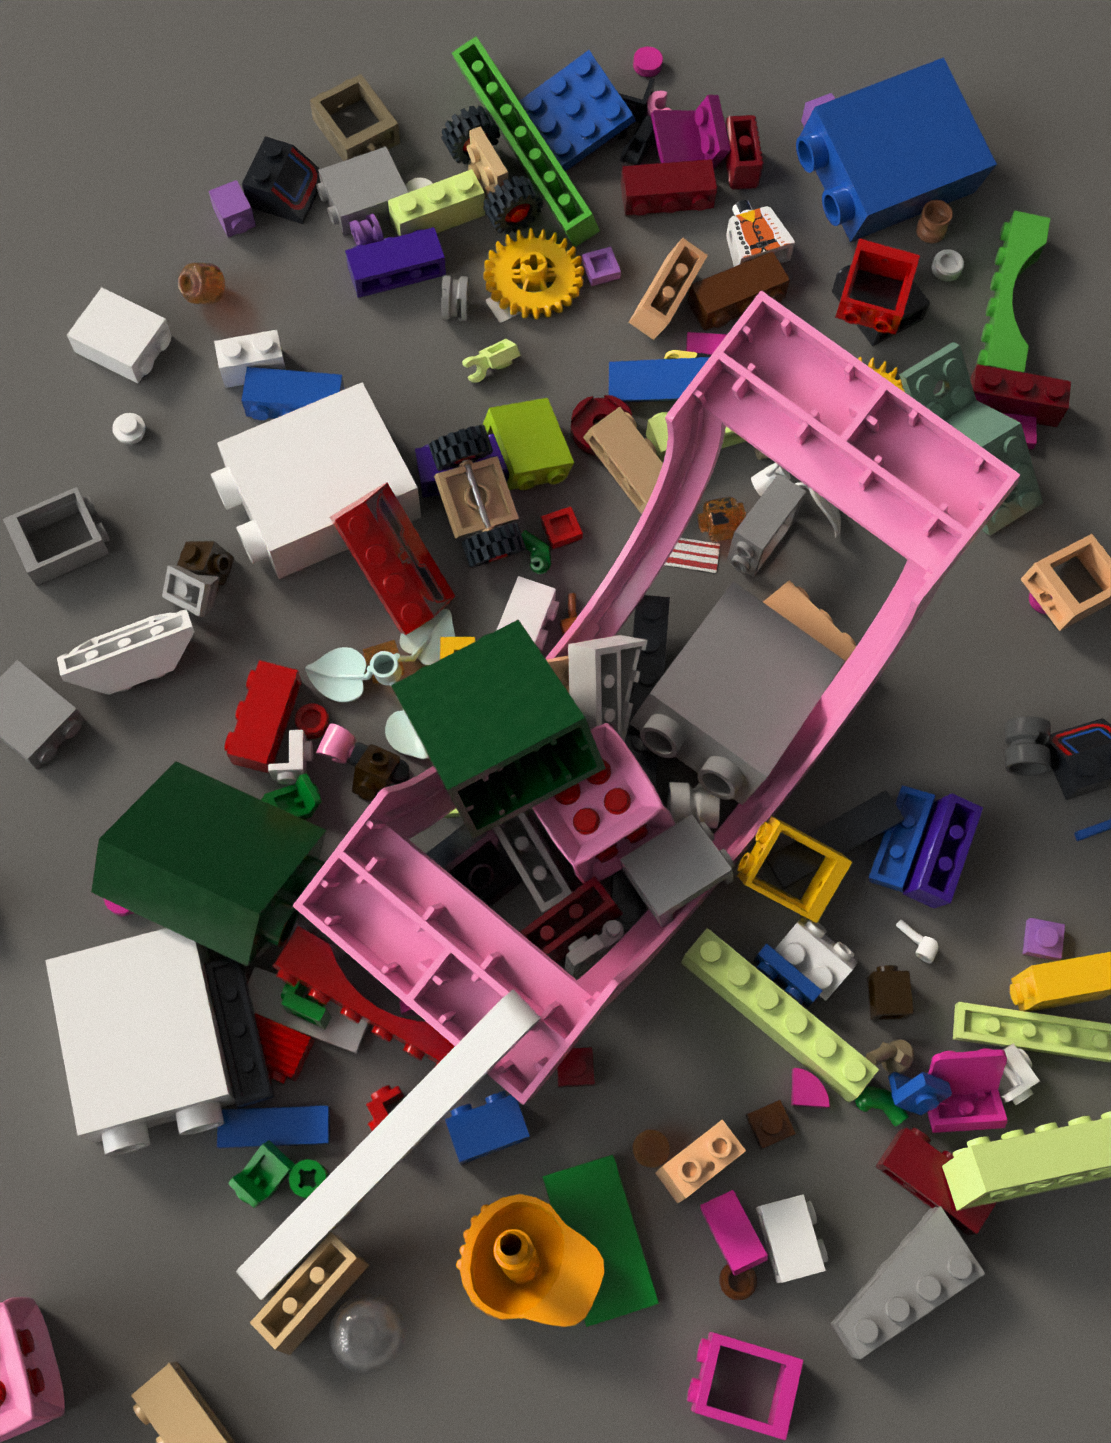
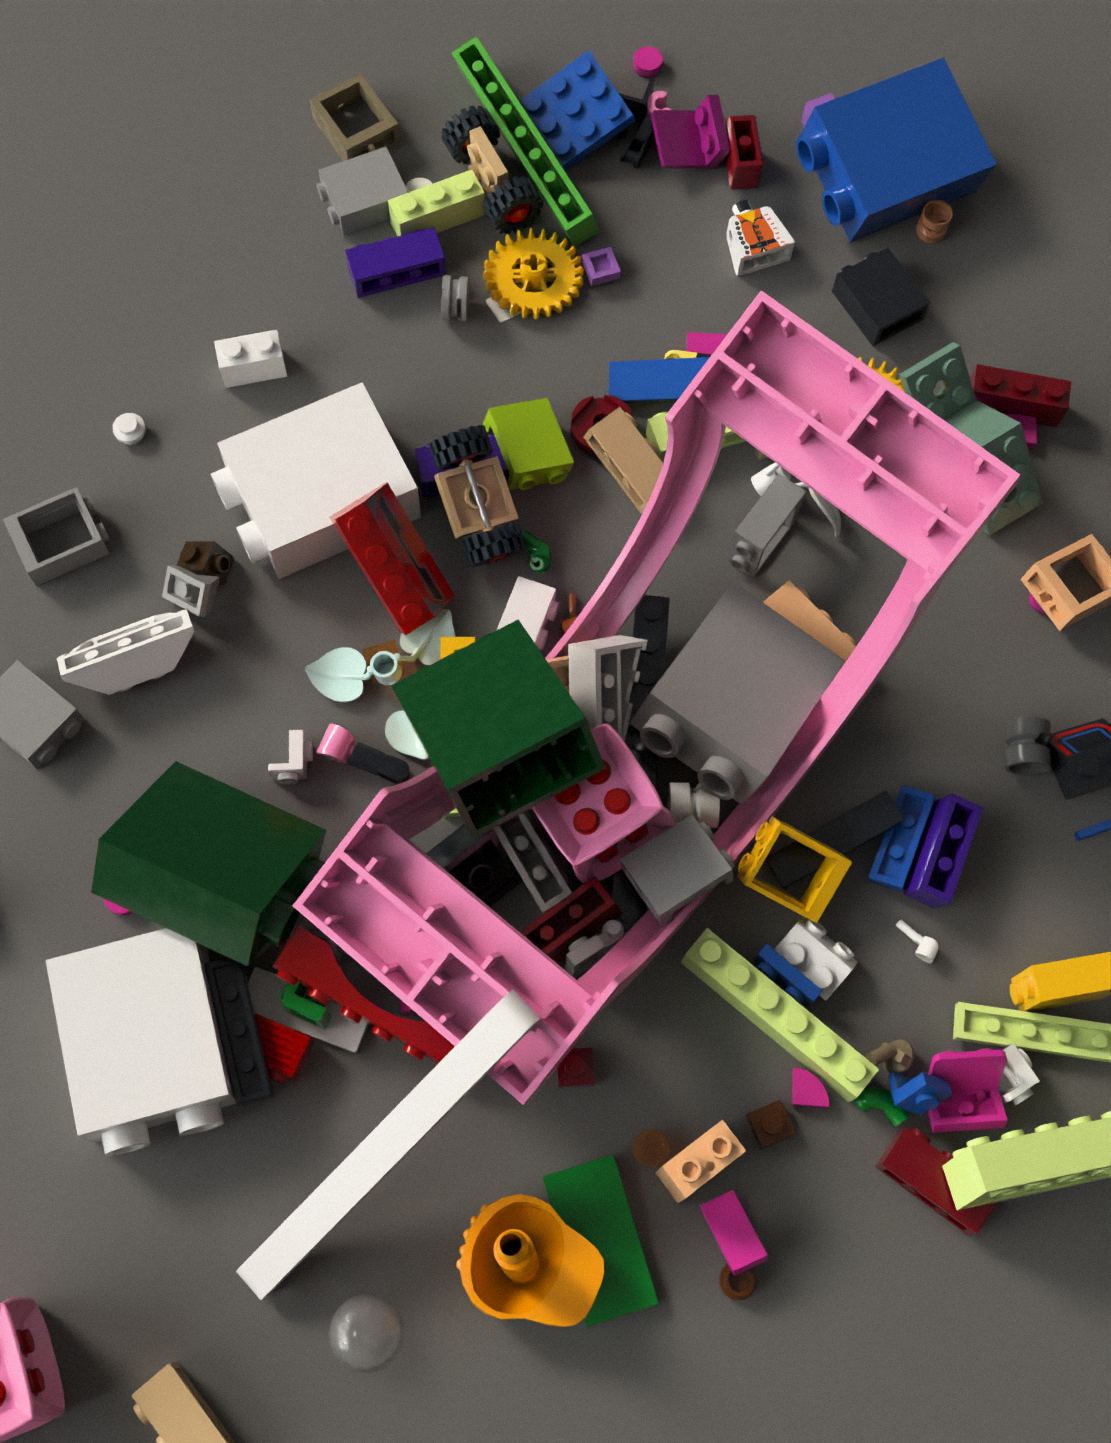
(120, 335): white brick -> none
(201, 283): clear orange head -> none
(232, 208): medium lavender brick -> none
(262, 1175): green bracket -> none
(263, 716): red brick -> none
(279, 392): blue brick -> none
(280, 1125): blue tile -> none
(281, 181): black slope -> none
(297, 799): green bracket -> none
(309, 1294): tan brick -> none
(310, 1180): green wheel -> none
(312, 720): red tile -> none
(366, 231): medium lavender wheel -> none
(374, 772): dark brown bracket -> none
(381, 1099): red bracket -> none
(486, 1127): blue brick -> none
(495, 356): yellowish green plate -> none
(561, 527): red plate -> none
(668, 187): dark red brick -> none
(668, 289): light nougat brick -> none
(695, 555): clear sticker -> none
(721, 518): clear orange head -> none
(733, 290): reddish brown brick -> none
(783, 1395): dark pink window -> none
(791, 1238): white brick -> none
(889, 994): dark brown brick -> none
(898, 266): red window -> none
(913, 1281): light grey wedge -> none
(947, 265): white tile -> none
(1022, 246): bright green arch -> none
(1043, 939): medium lavender plate -> none

